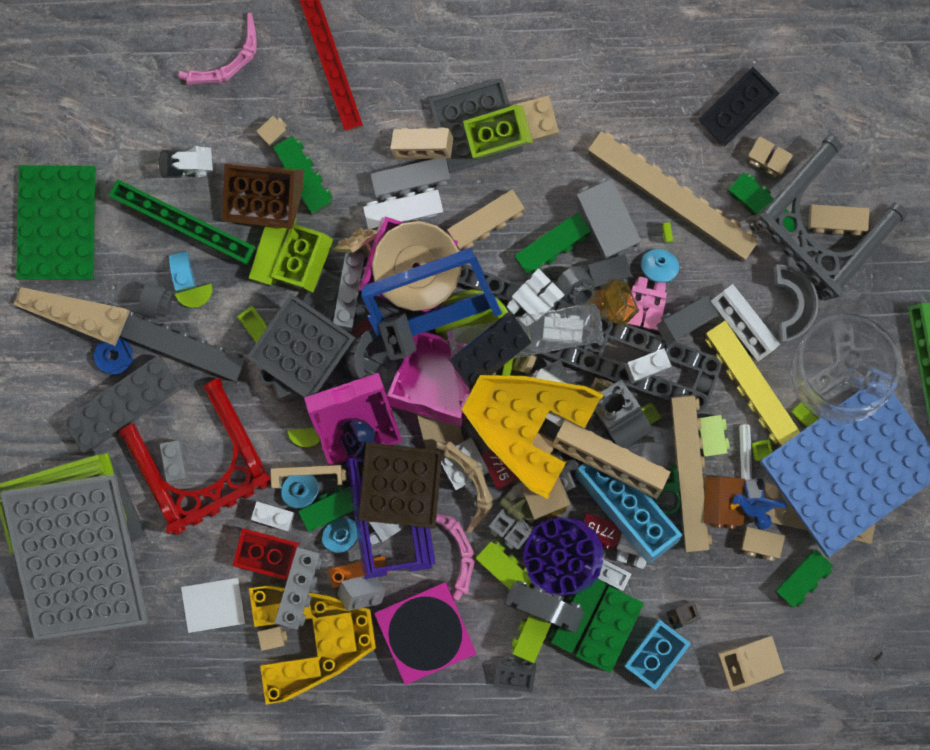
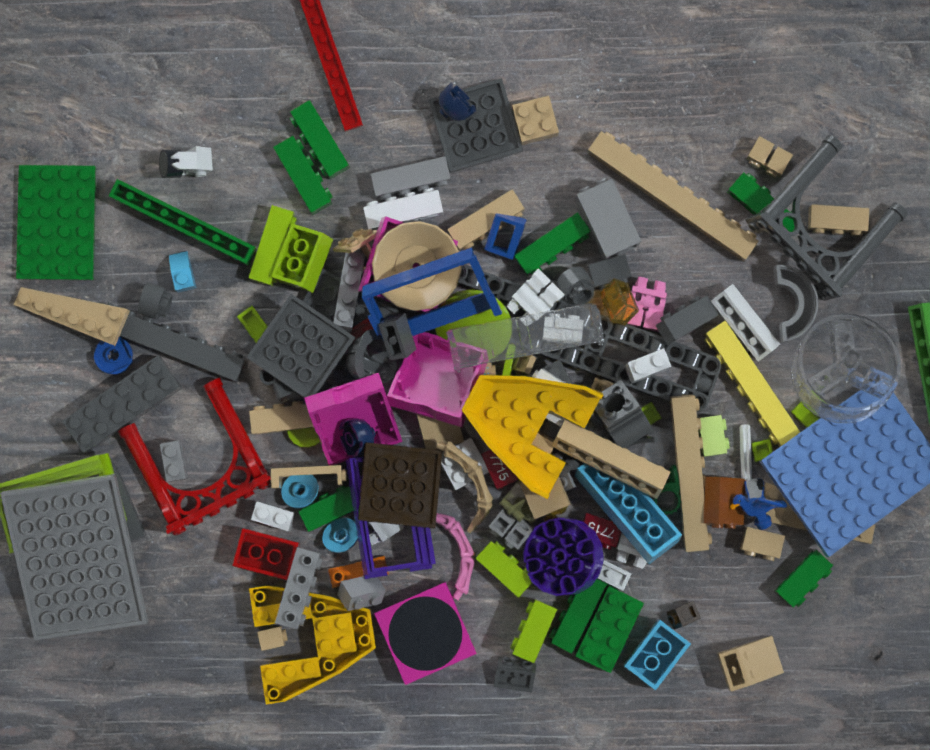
(195, 297): lime tile -> none
(213, 605): white sticker -> none
(231, 69): bright pink animal -> none
(261, 194): reddish brown slope -> none
(272, 131): tan brick -> none
(280, 418): none -> tan brick
(319, 139): none -> green brick
(422, 143): tan brick -> none
(455, 103): none -> dark blue cylinder
(490, 350): black plate -> none
(498, 131): lime brick -> none
(516, 237): none -> blue tile
(544, 606): dark grey brick -> none
(656, 271): medium azure dish -> none
(667, 233): lime tile -> none
(738, 106): black plate -> none

